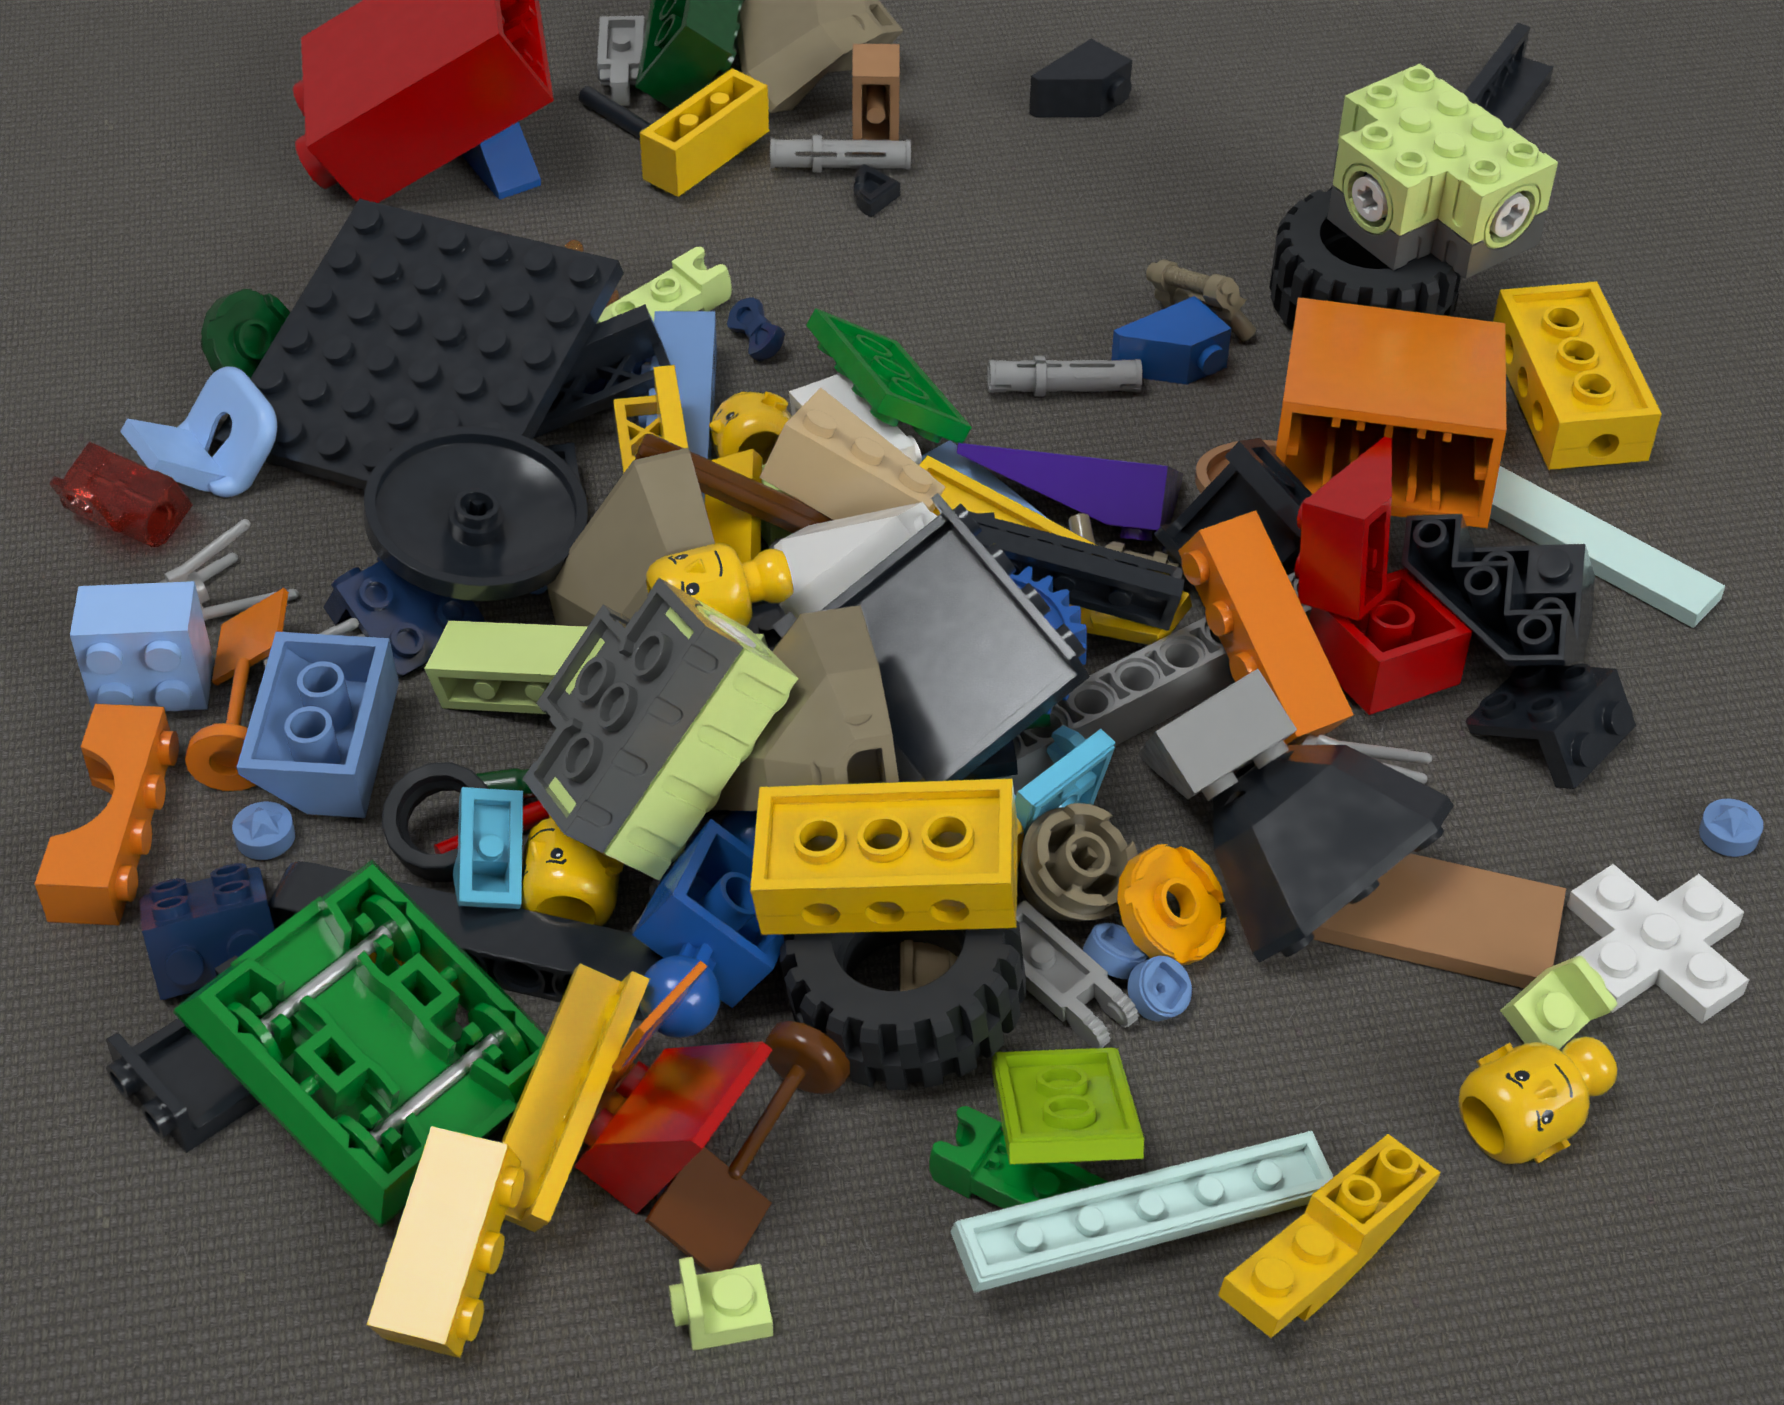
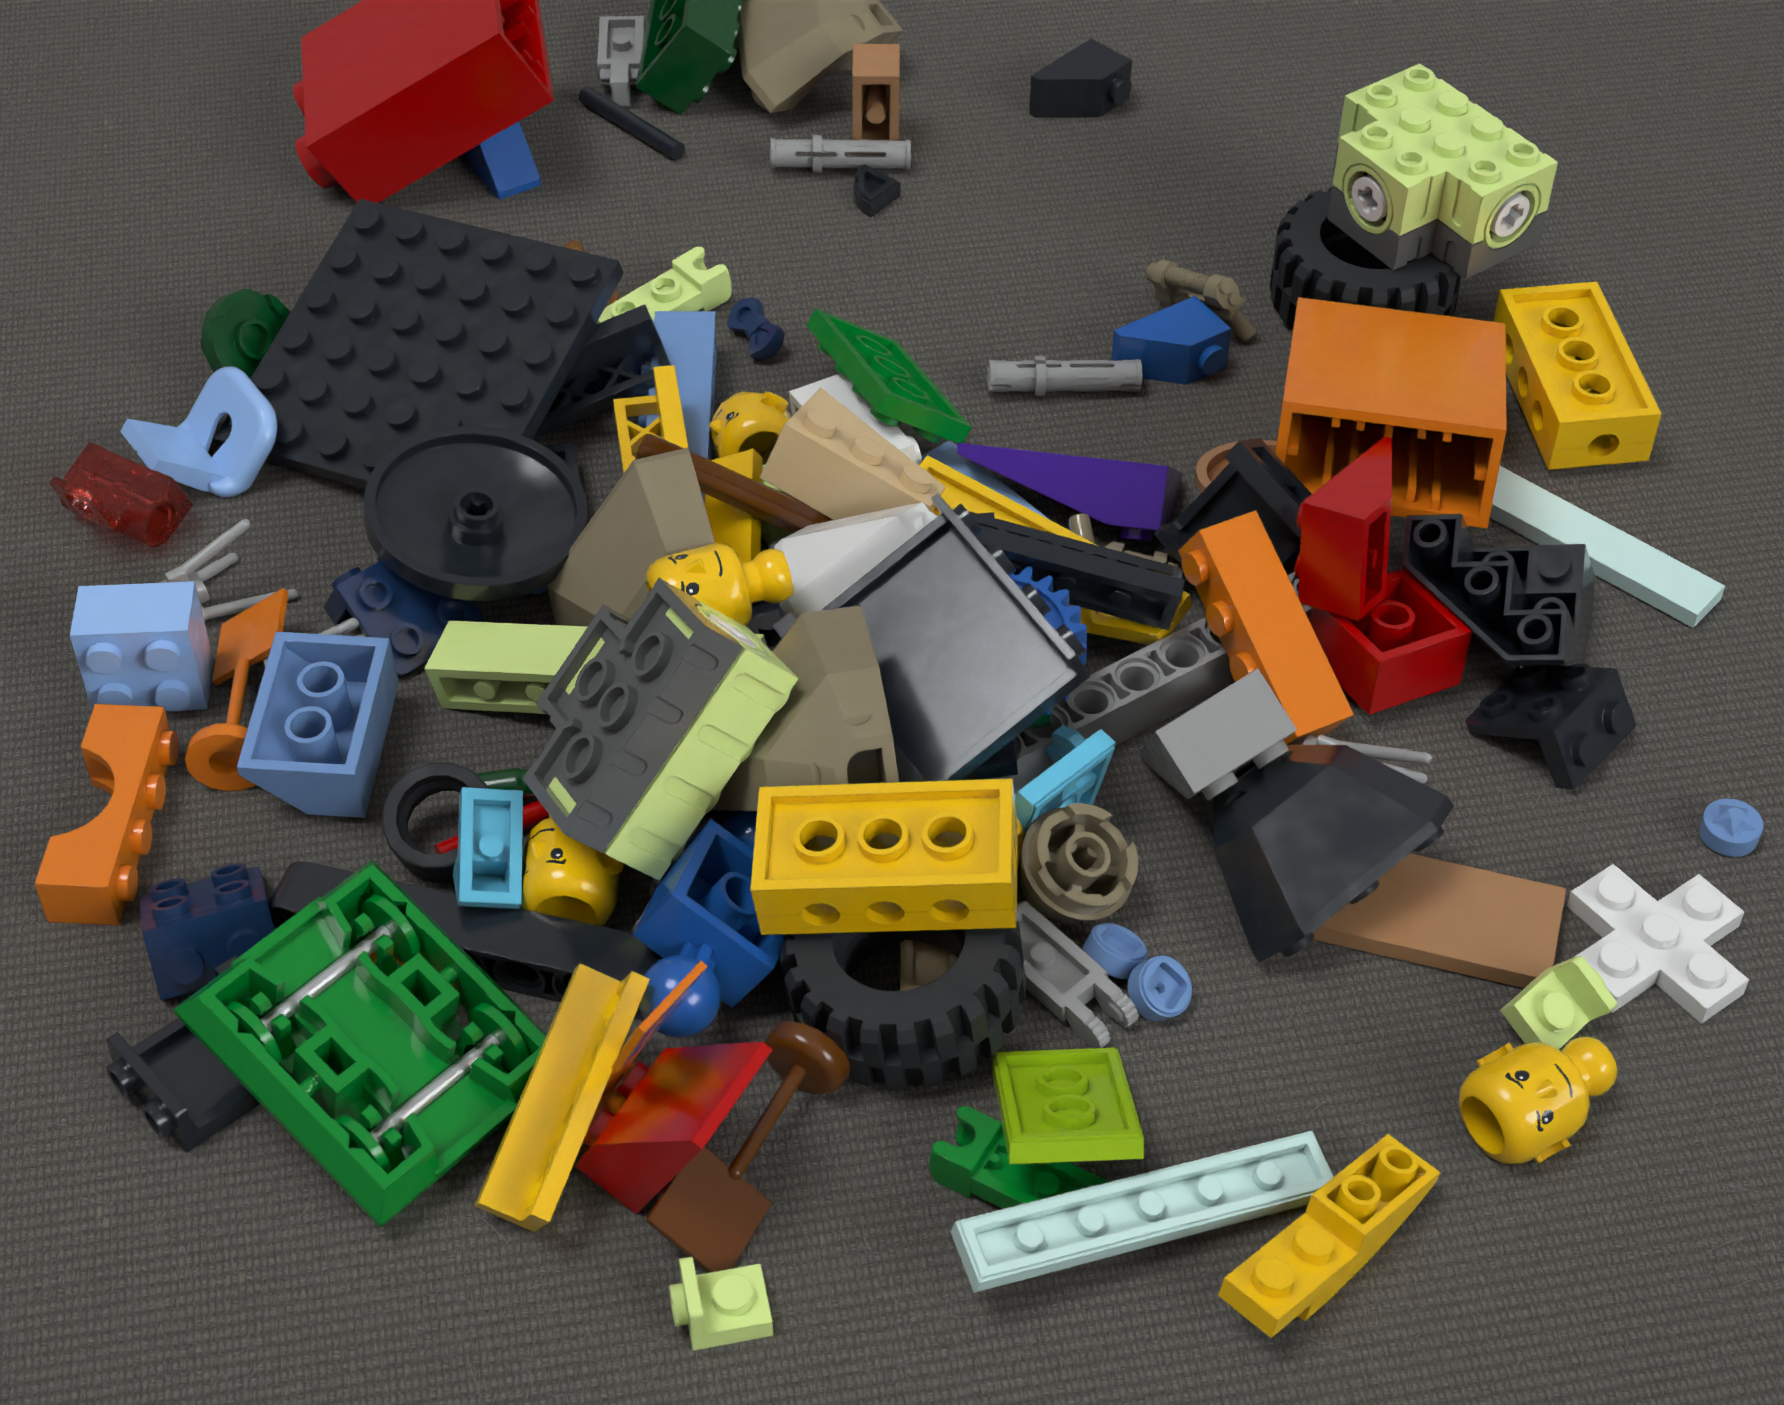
(263, 830): medium blue tile -> none
(447, 1243): brick -> none
(704, 132): yellow brick -> none
(1146, 911): light orange tile -> none
(1510, 81): black fence -> none

